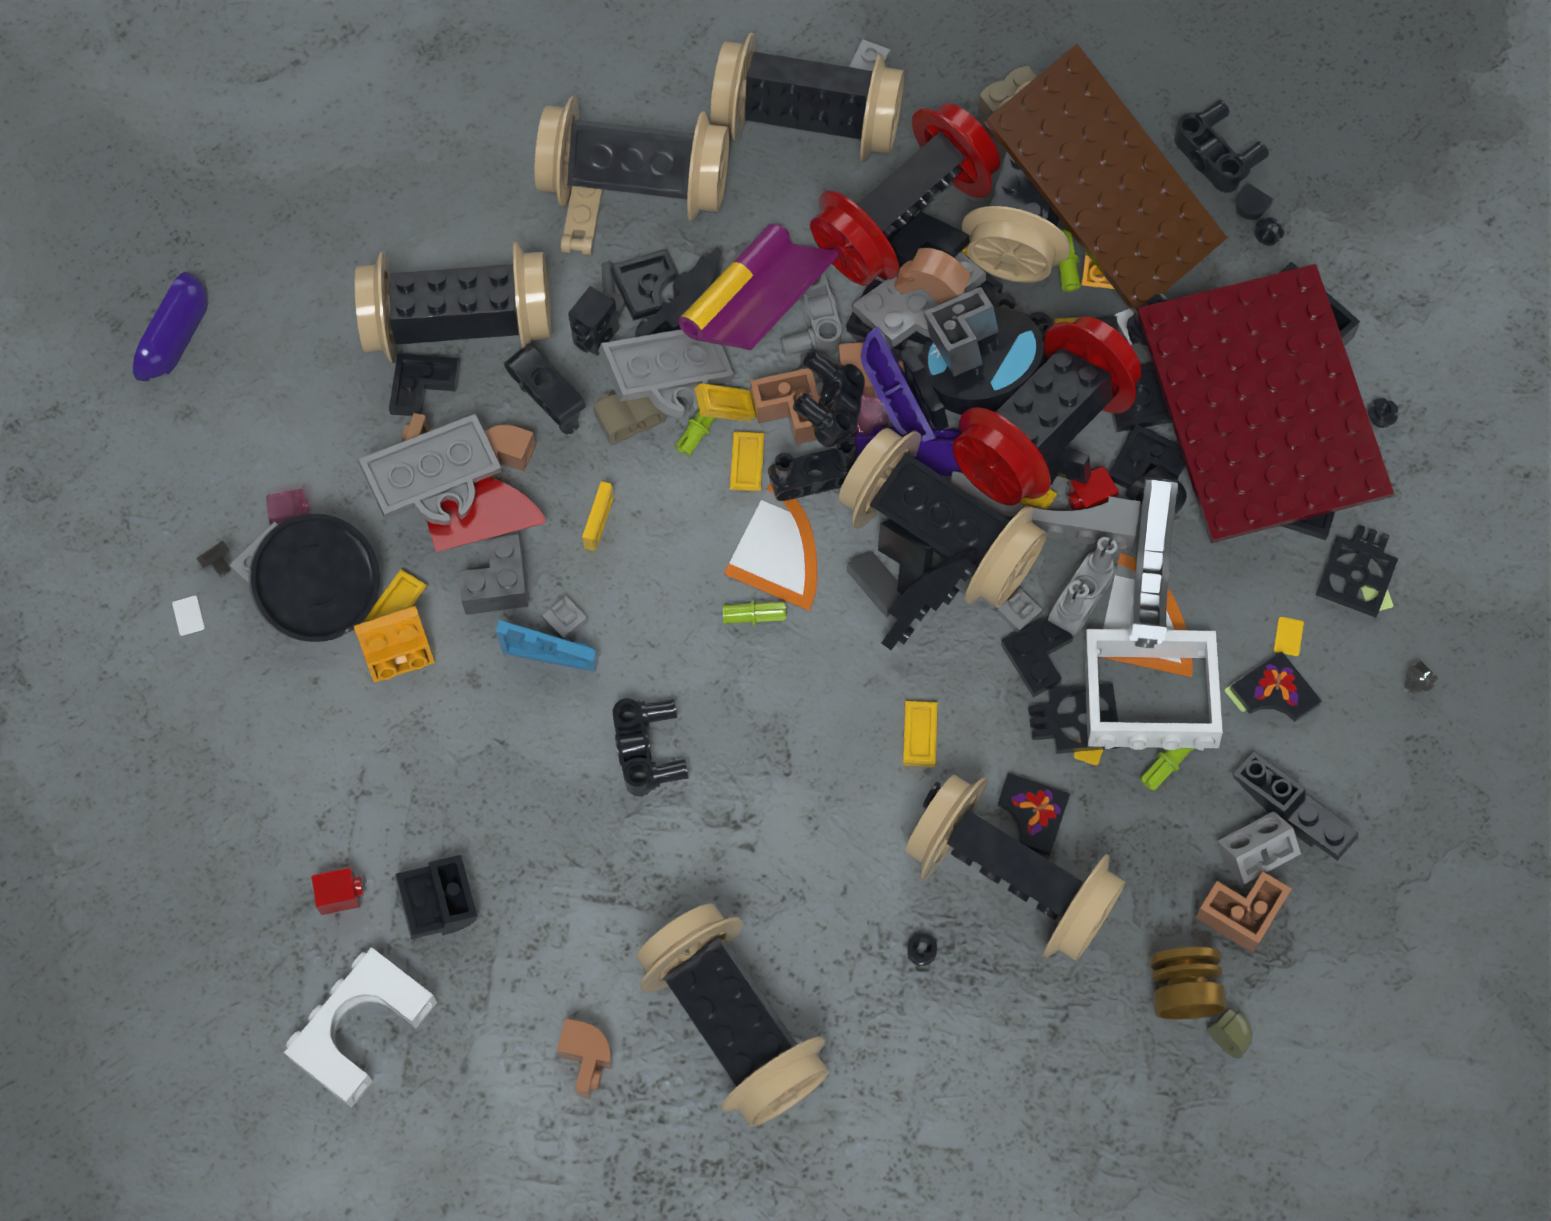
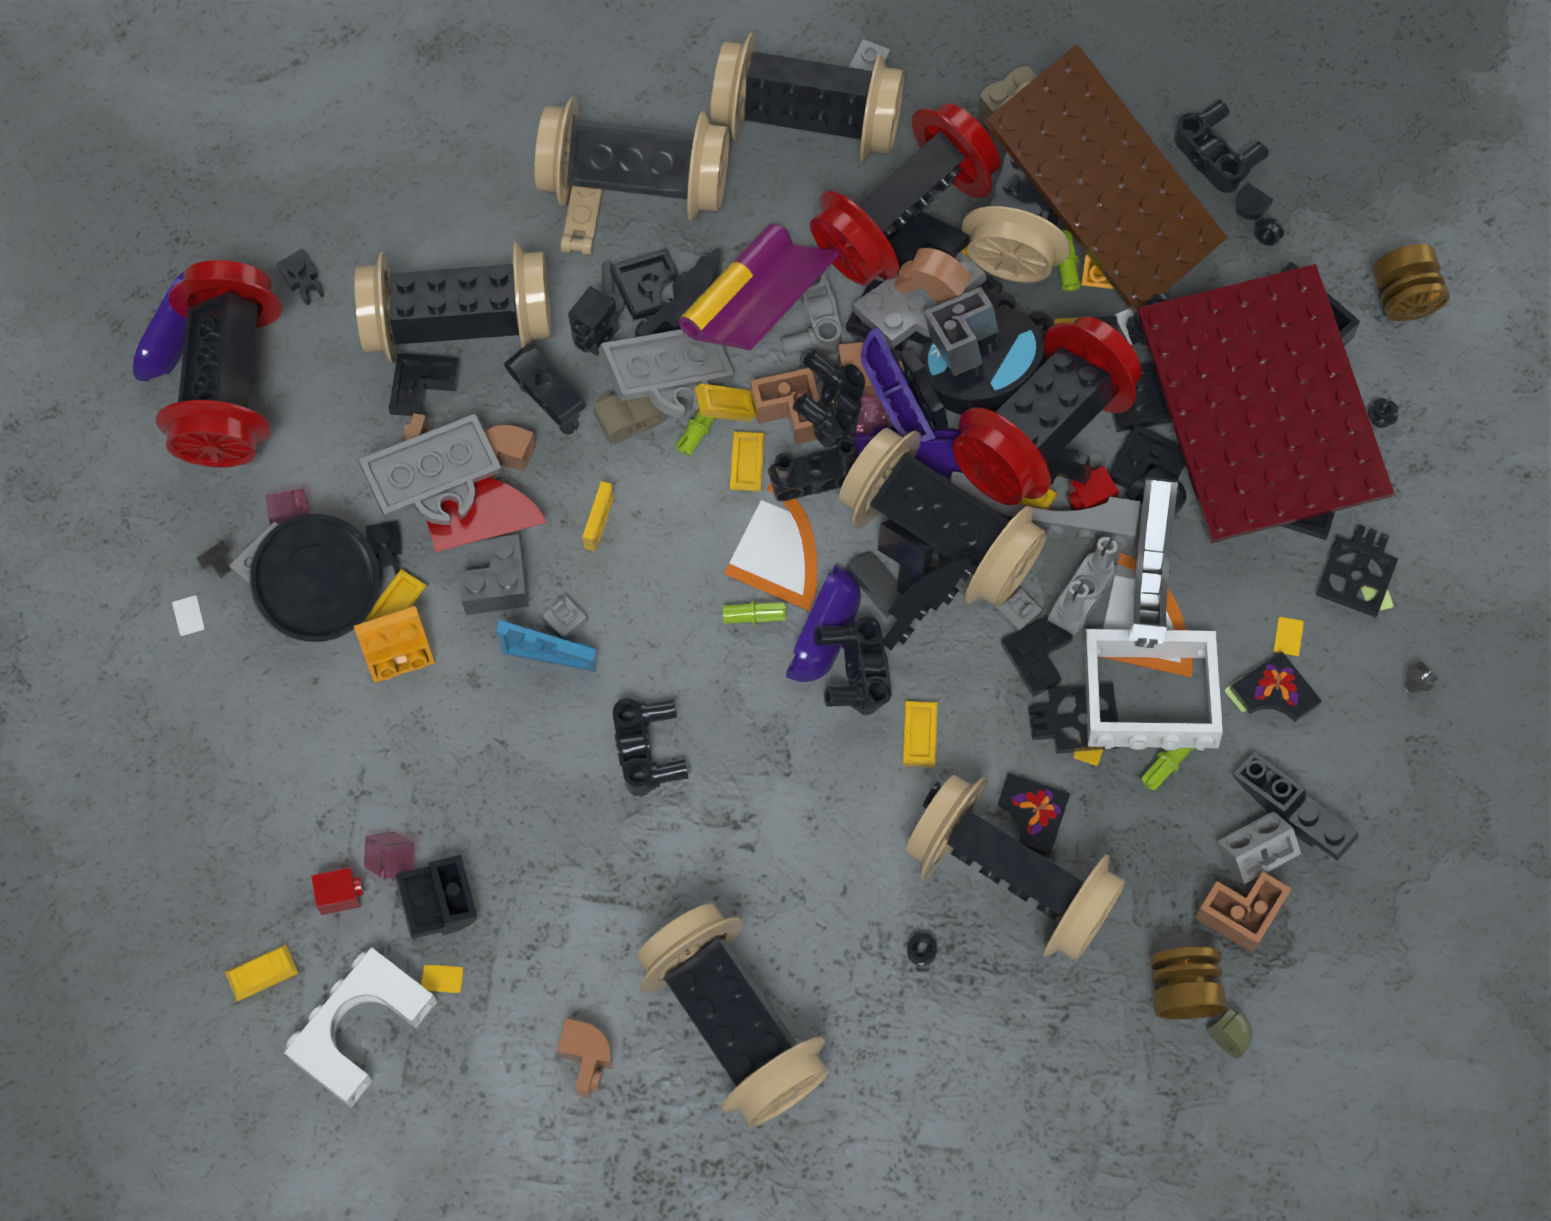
(212, 414): none -> brick
(261, 972): none -> yellow tile
(301, 274): none -> black plate
(385, 543): none -> black plate
(388, 854): none -> clear pink panel
(442, 978): none -> yellow sticker
(835, 605): none -> dark purple brick
(864, 665): none -> black piece
(1410, 282): none -> pearl gold wheel

